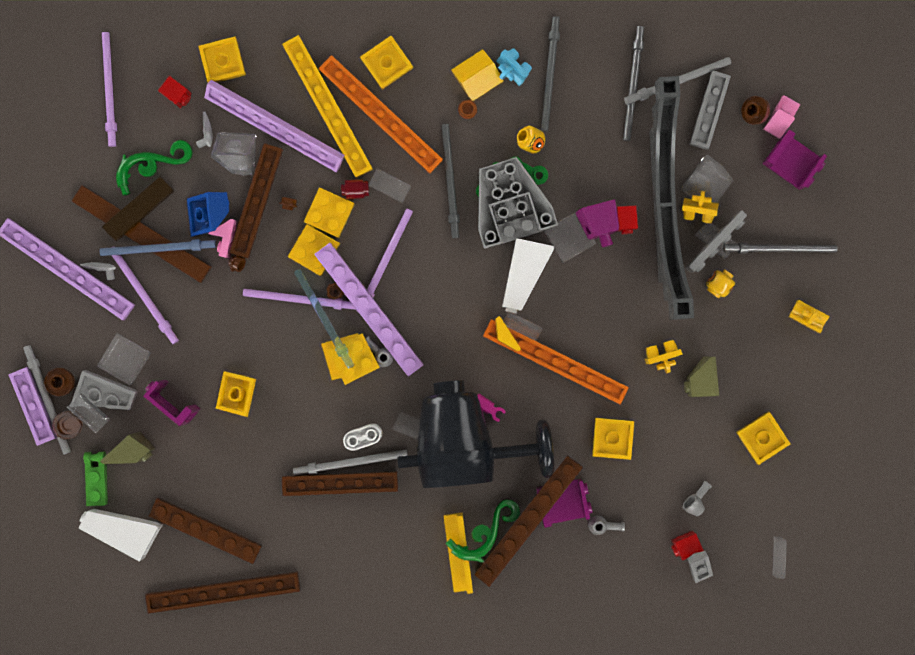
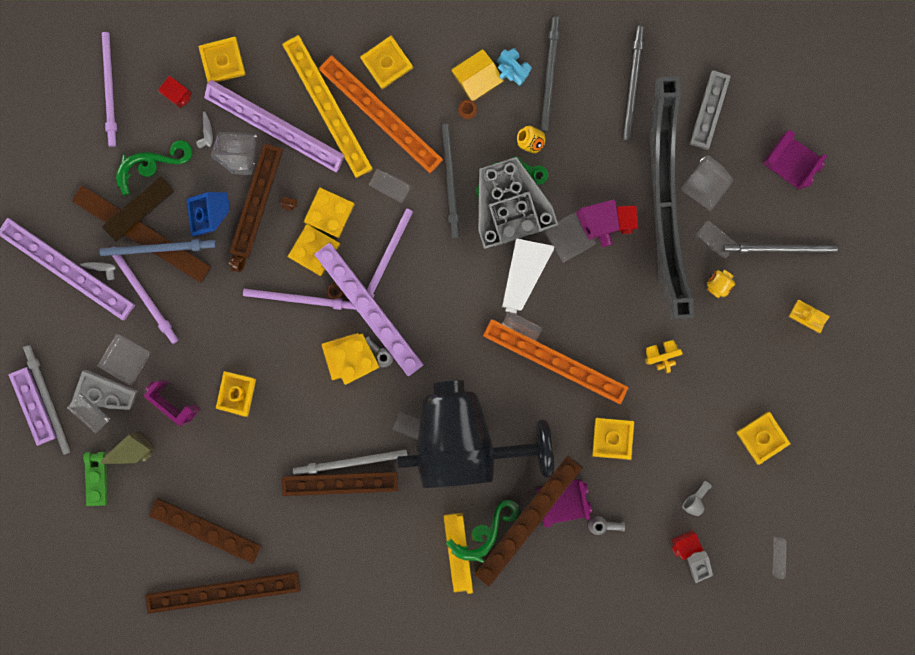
(59, 381): reddish brown plate -> none
(67, 425): reddish brown plate -> none
(123, 532): white slope -> none
(227, 233): bright pink slope -> none
(341, 348): clear light blue bar -> none
(355, 189): dark red brick -> none
(362, 437): white brick -> none
(488, 407): dark pink bar -> none
(504, 335): yellow slope -> none
(644, 93): light grey bar -> none
(700, 205): yellow hips -> none
(703, 379): olive slope -> none
(722, 236): light grey plate -> none
(755, 110): reddish brown plate -> none
(782, 117): bright pink slope -> none

